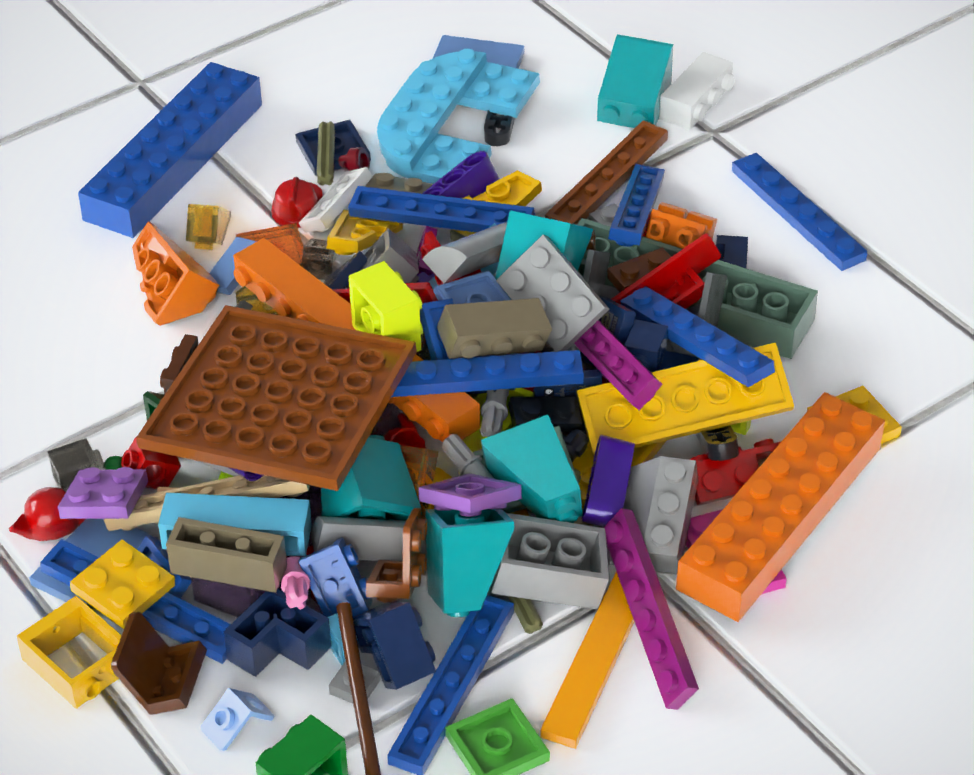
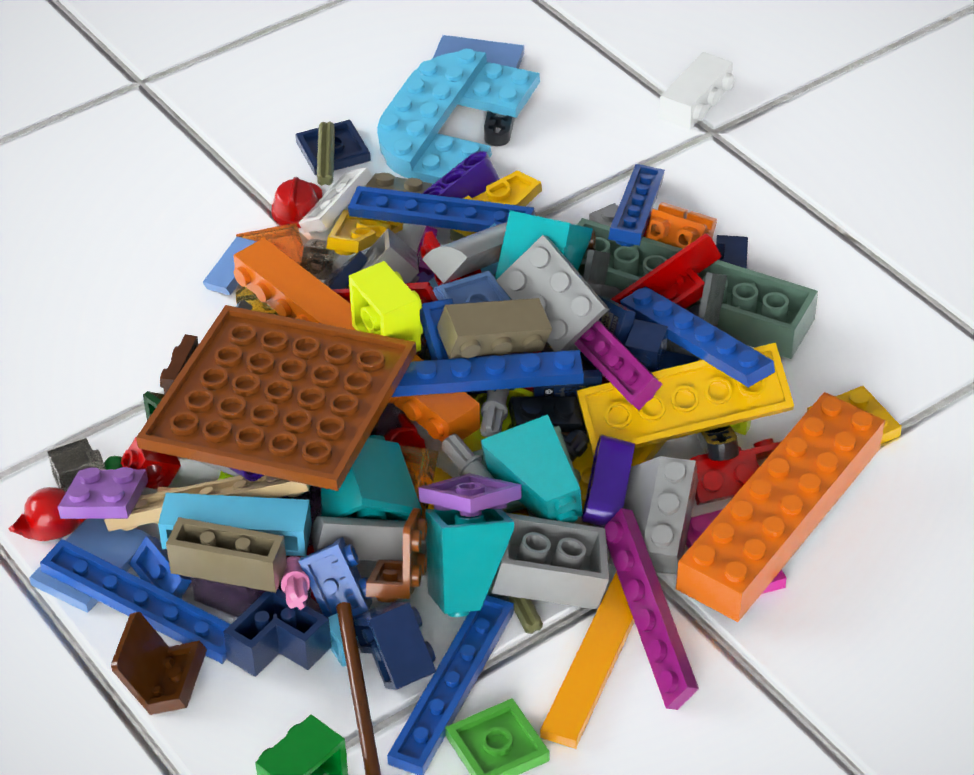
(70, 621): yellow window -> none
(122, 583): yellow plate -> none
(170, 149): blue brick -> none
(171, 278): orange wedge -> none
(206, 225): clear yellow slope -> none
(231, 716): light blue bracket -> none
(340, 683): light grey plate -> none
(354, 159): dark red tile -> none
(609, 174): dark orange plate -> none
(630, 271): reddish brown plate -> none
(634, 81): teal slope -> none
(799, 211): blue plate -> none

